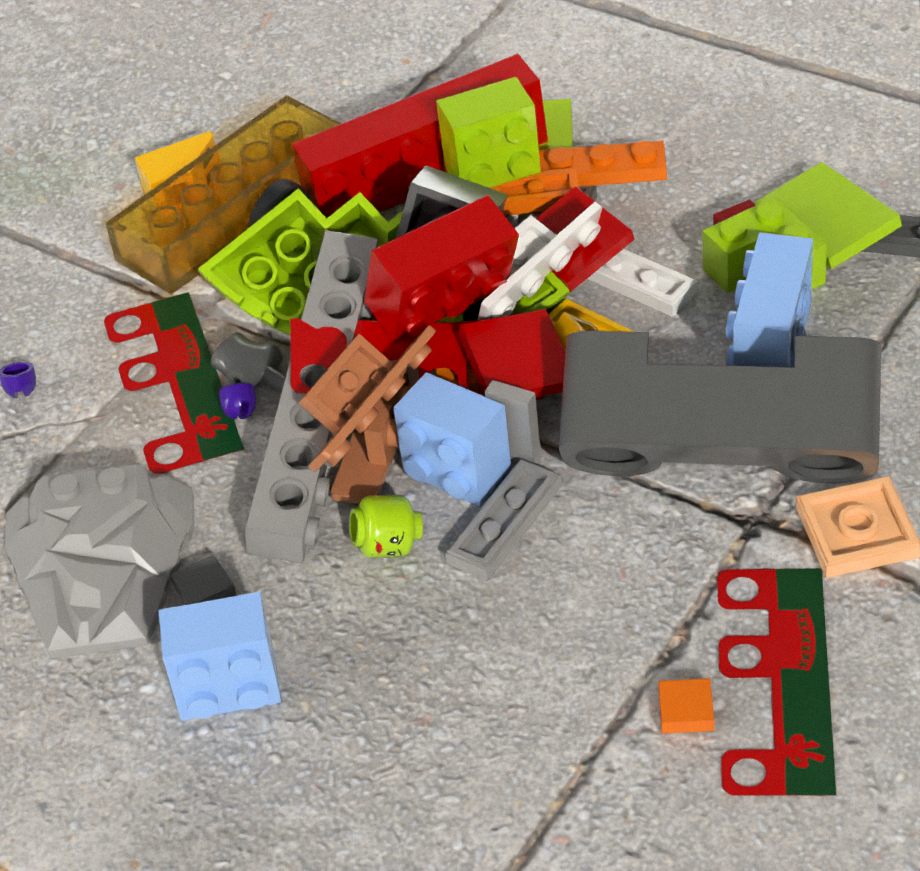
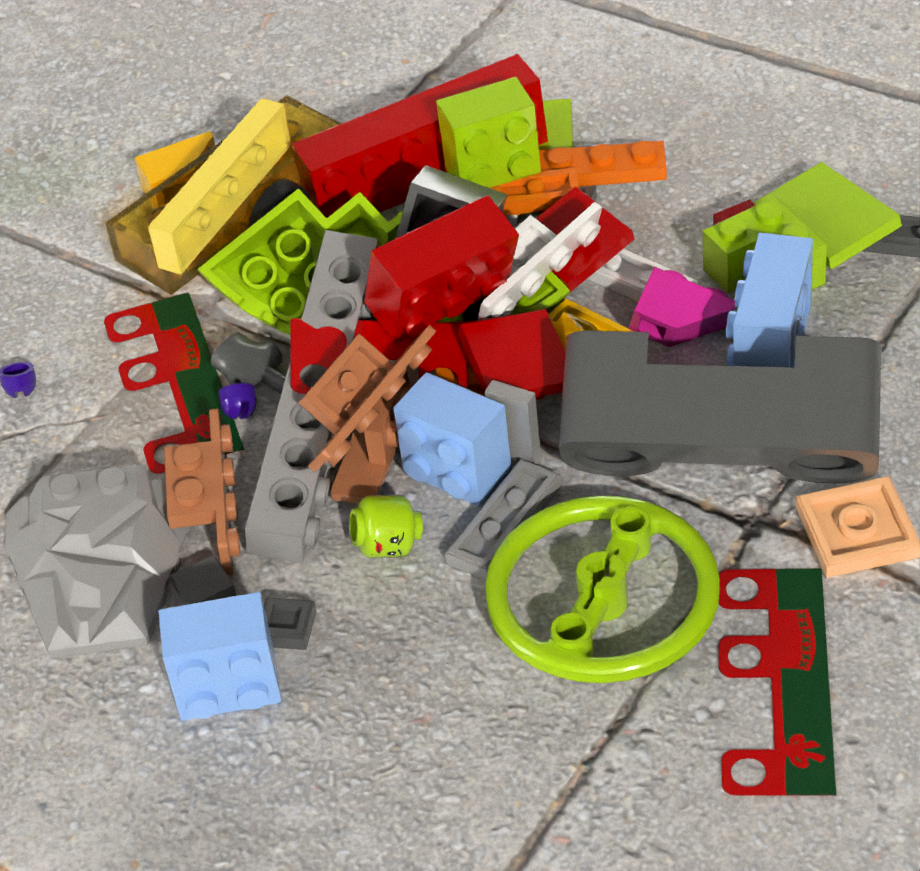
(198, 488): none -> nougat bracket
(219, 186): none -> light yellow piece
(290, 622): none -> dark grey tile
(602, 589): none -> lime piece
(679, 309): none -> dark pink slope
(686, 705): orange tile -> none

